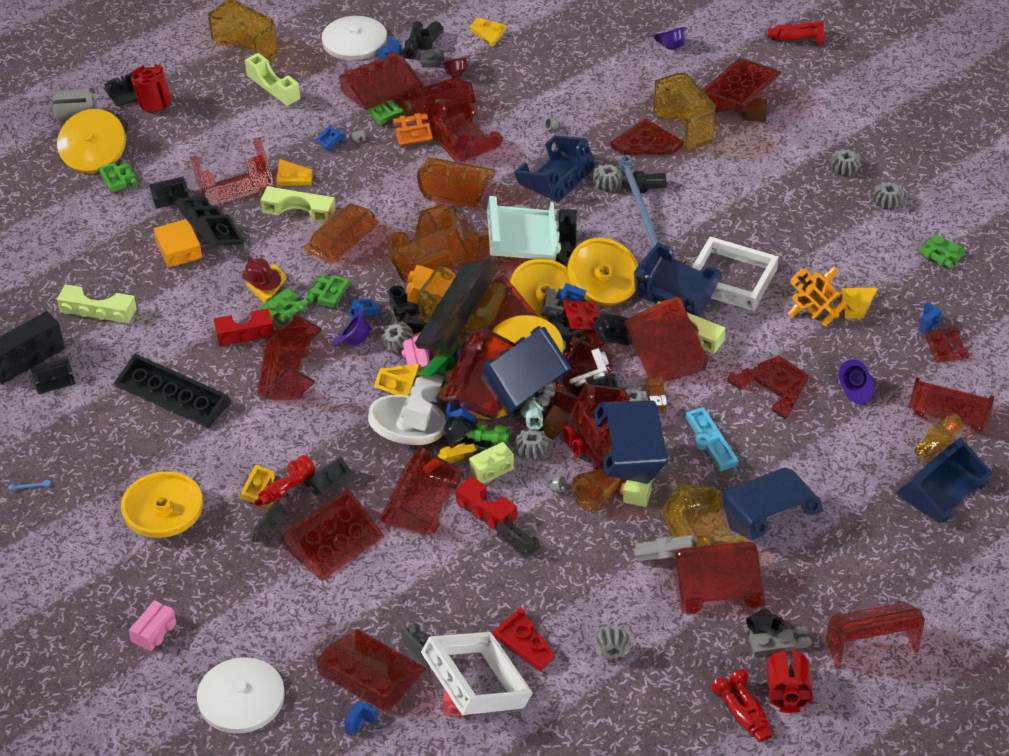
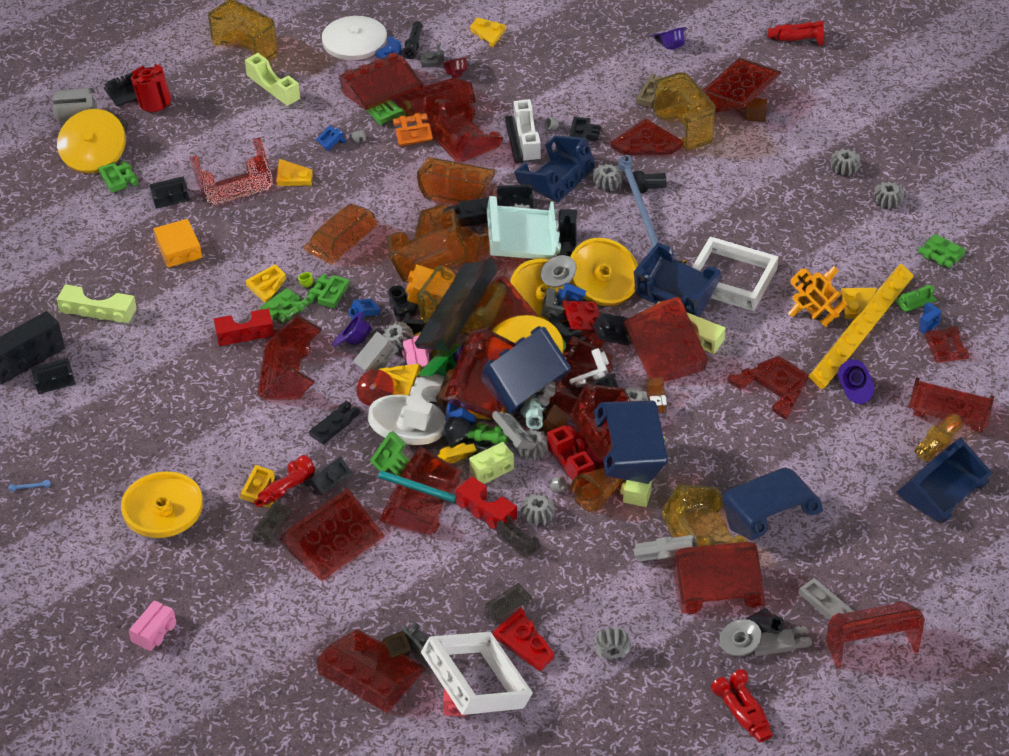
(172, 391): black arch -> none
(209, 221): black slope -> none
(240, 695): white dish -> none
(261, 275): dark red piece -> none
(279, 200): yellowish green arch -> none
(305, 279): none -> lime hinge
(334, 423): none -> black hinge
(357, 717): blue bracket -> none
(376, 353): none -> light grey hinge
(383, 387): none -> clear red dish
(390, 455): none -> bright green hinge
(396, 645): none -> dark brown panel
(417, 486): none -> teal bar
(429, 35): black piece -> none
(471, 211): none -> black hinge
(507, 603): none -> clear smoke hinge
(513, 430): none -> light grey hinge
(514, 139): none -> black axle
(515, 194): none -> black hinge
(528, 137): none -> white arch
(537, 509): none -> light grey gear
(558, 271): none -> light grey dish
(563, 448): none -> red arch
(582, 128): none -> black hinge
(646, 95): none -> dark tan hinge
(711, 439): medium azure hinge -> none
(739, 631): none -> light grey dish
(797, 685): red cylinder -> none
(823, 599): none -> light grey hinge
(861, 326): none -> yellow plate
(916, 299): none -> bright green hinge

